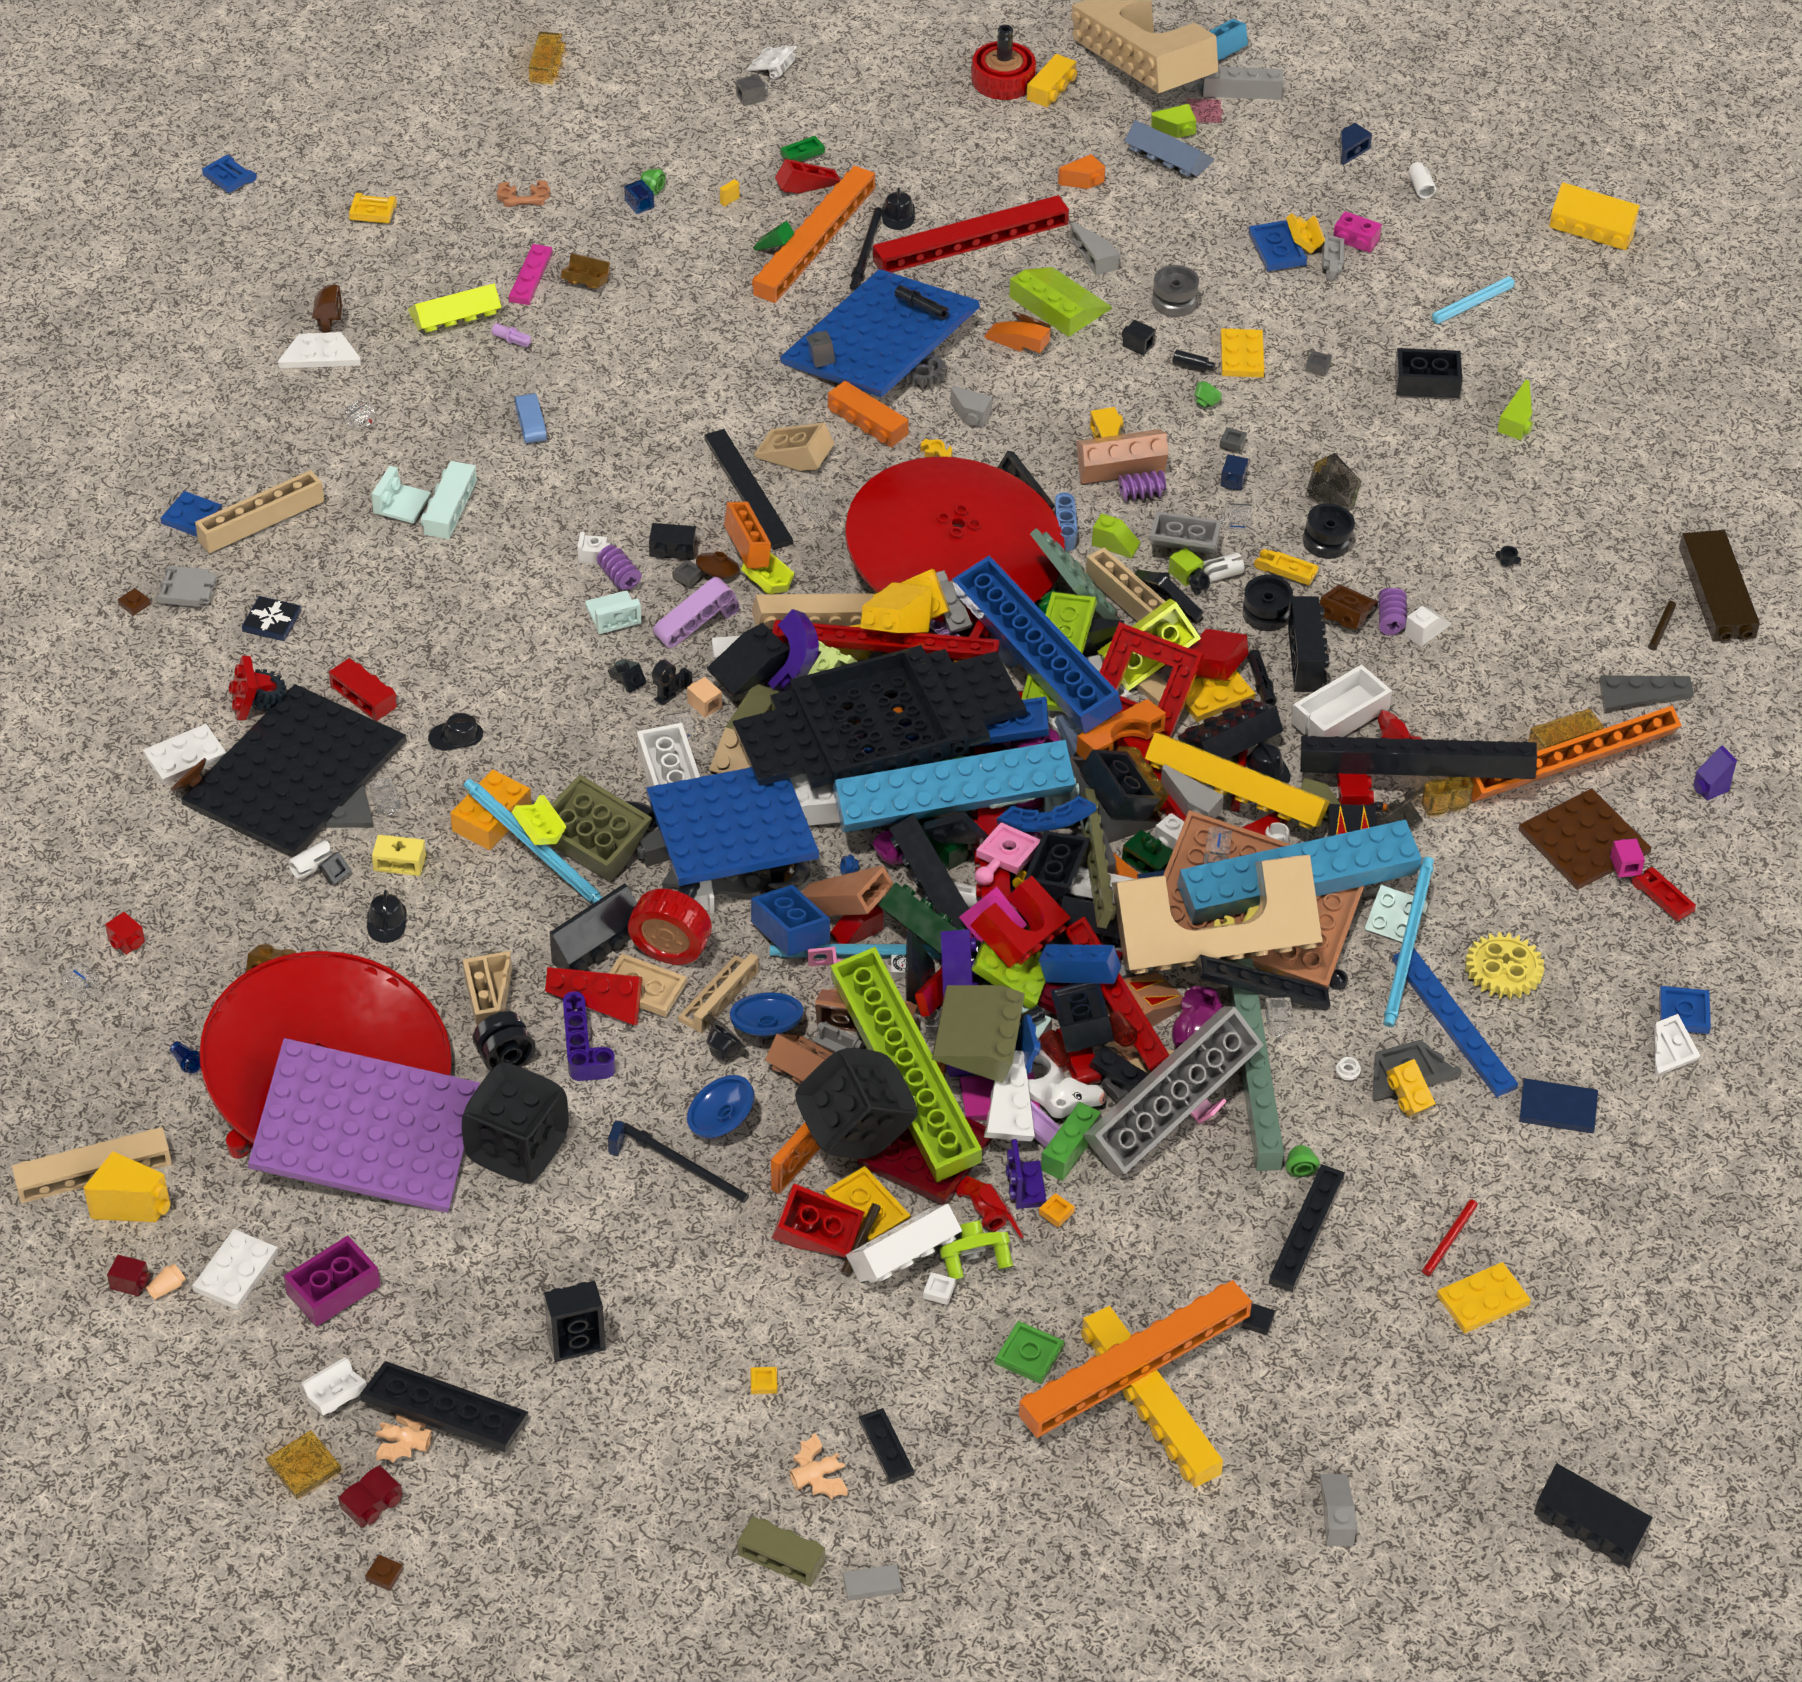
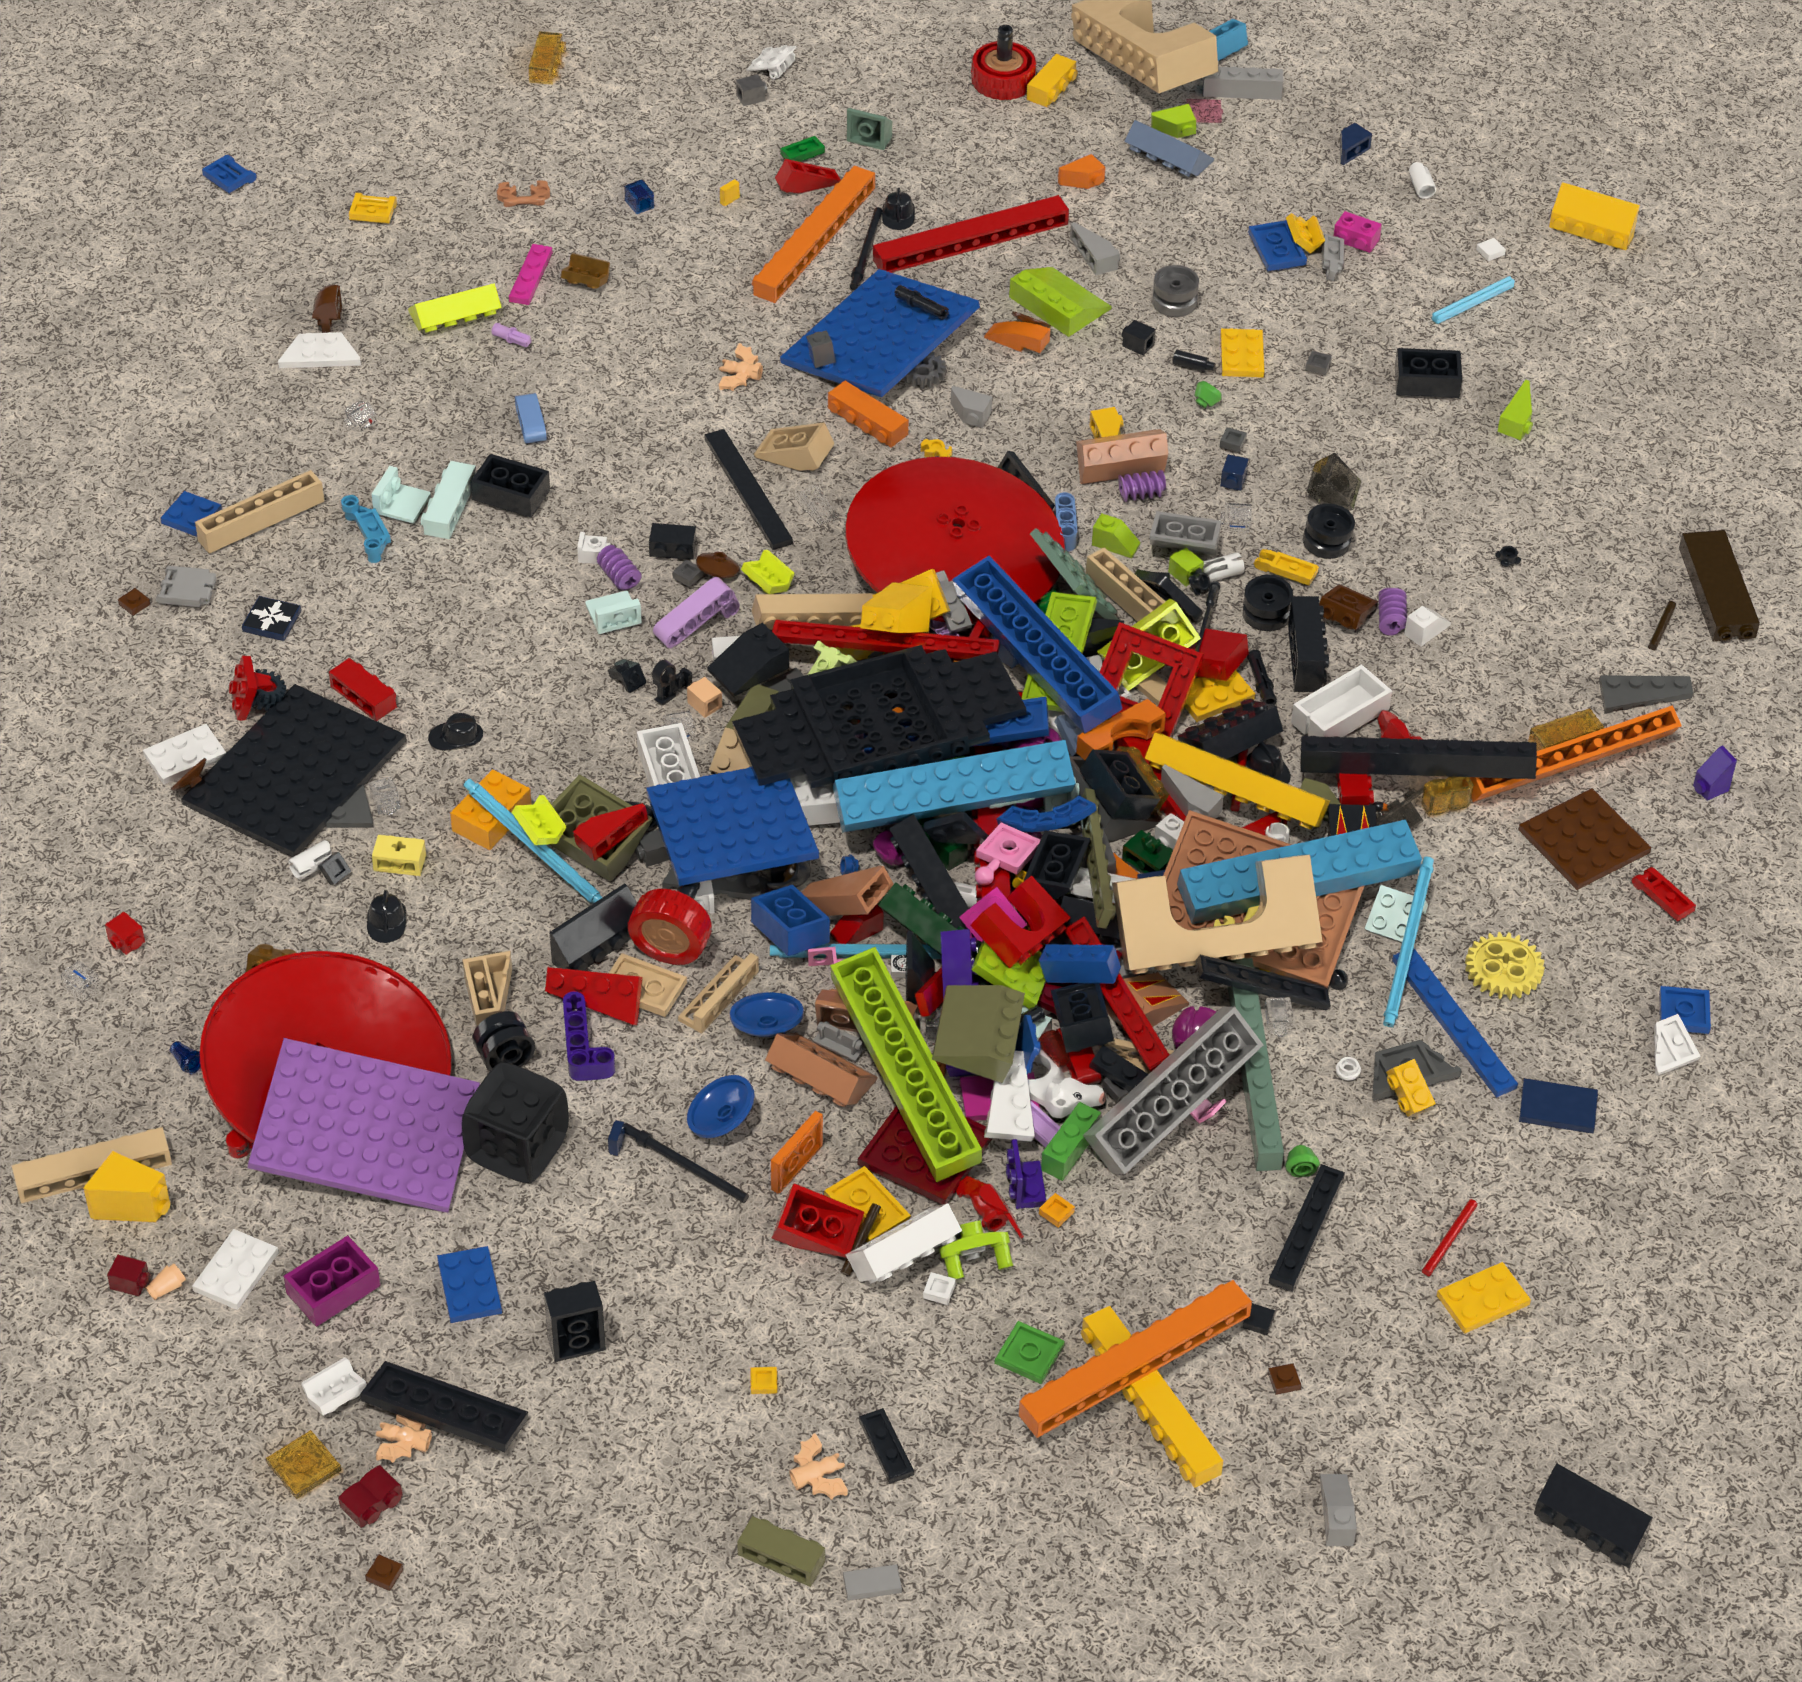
(370, 525): none -> dark azure plate
(469, 1284): none -> blue plate
(510, 485): none -> black brick
(608, 829): none -> red slope
(654, 179): bright green cone -> none
(722, 1040): black piece -> none
(743, 369): none -> light nougat animal
(747, 534): orange brick -> none
(776, 237): green slope -> none
(803, 649): dark purple arch -> none
(856, 1103): black piece -> none
(868, 129): none -> sand green slope
(1123, 1031): clear red cone -> none
(1201, 996): magenta hair -> none
(1214, 587): none -> black piece
(1217, 844): clear brick -> none
(1284, 1379): none -> reddish brown plate
(1491, 249): none -> white tile
(1627, 858): dark pink brick -> none

